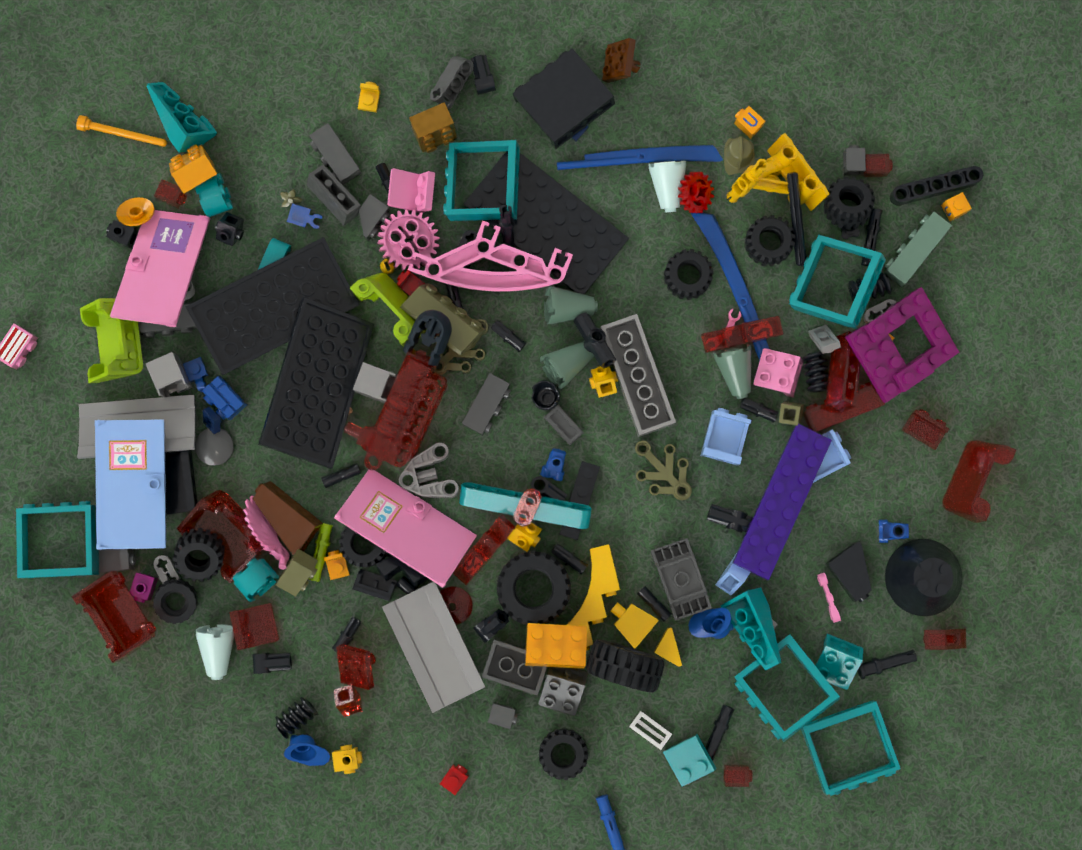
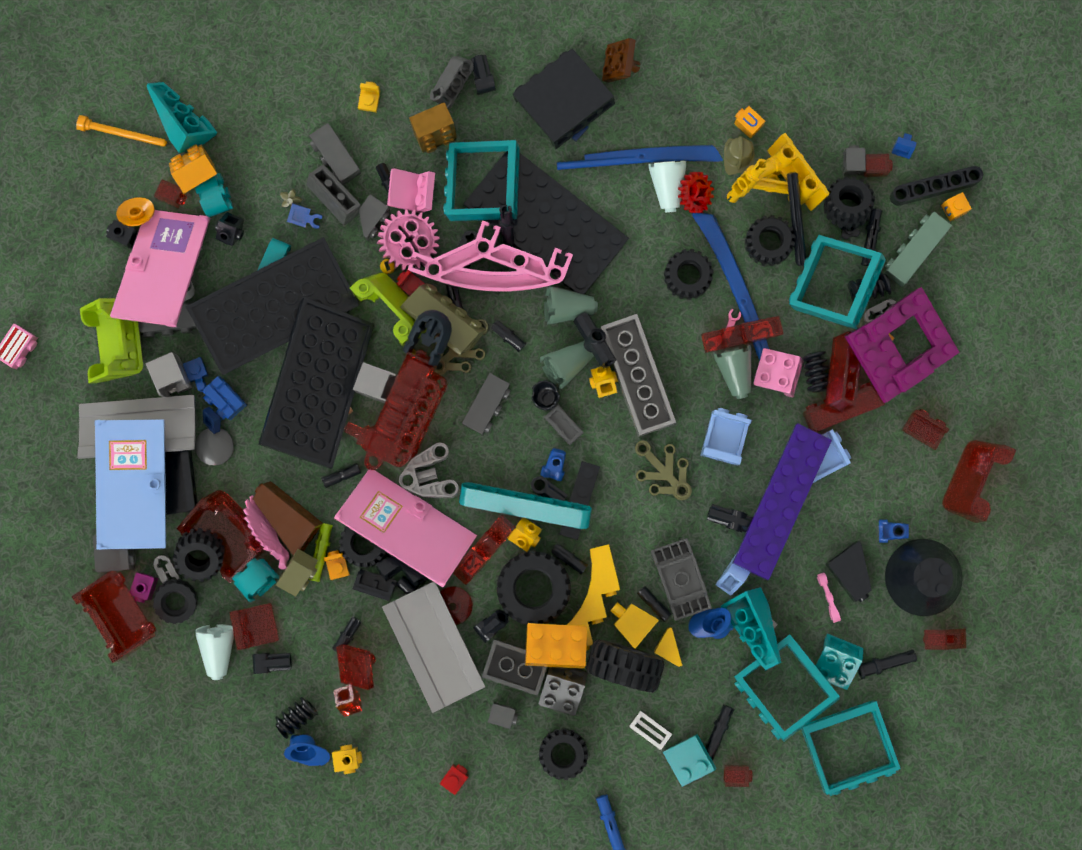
(92, 553): teal window -> none
(526, 508): clear red plate -> none
(759, 409): black axle -> none
(791, 413): olive brick -> none
(824, 339): light grey plate -> none
(904, 146): none -> blue tile

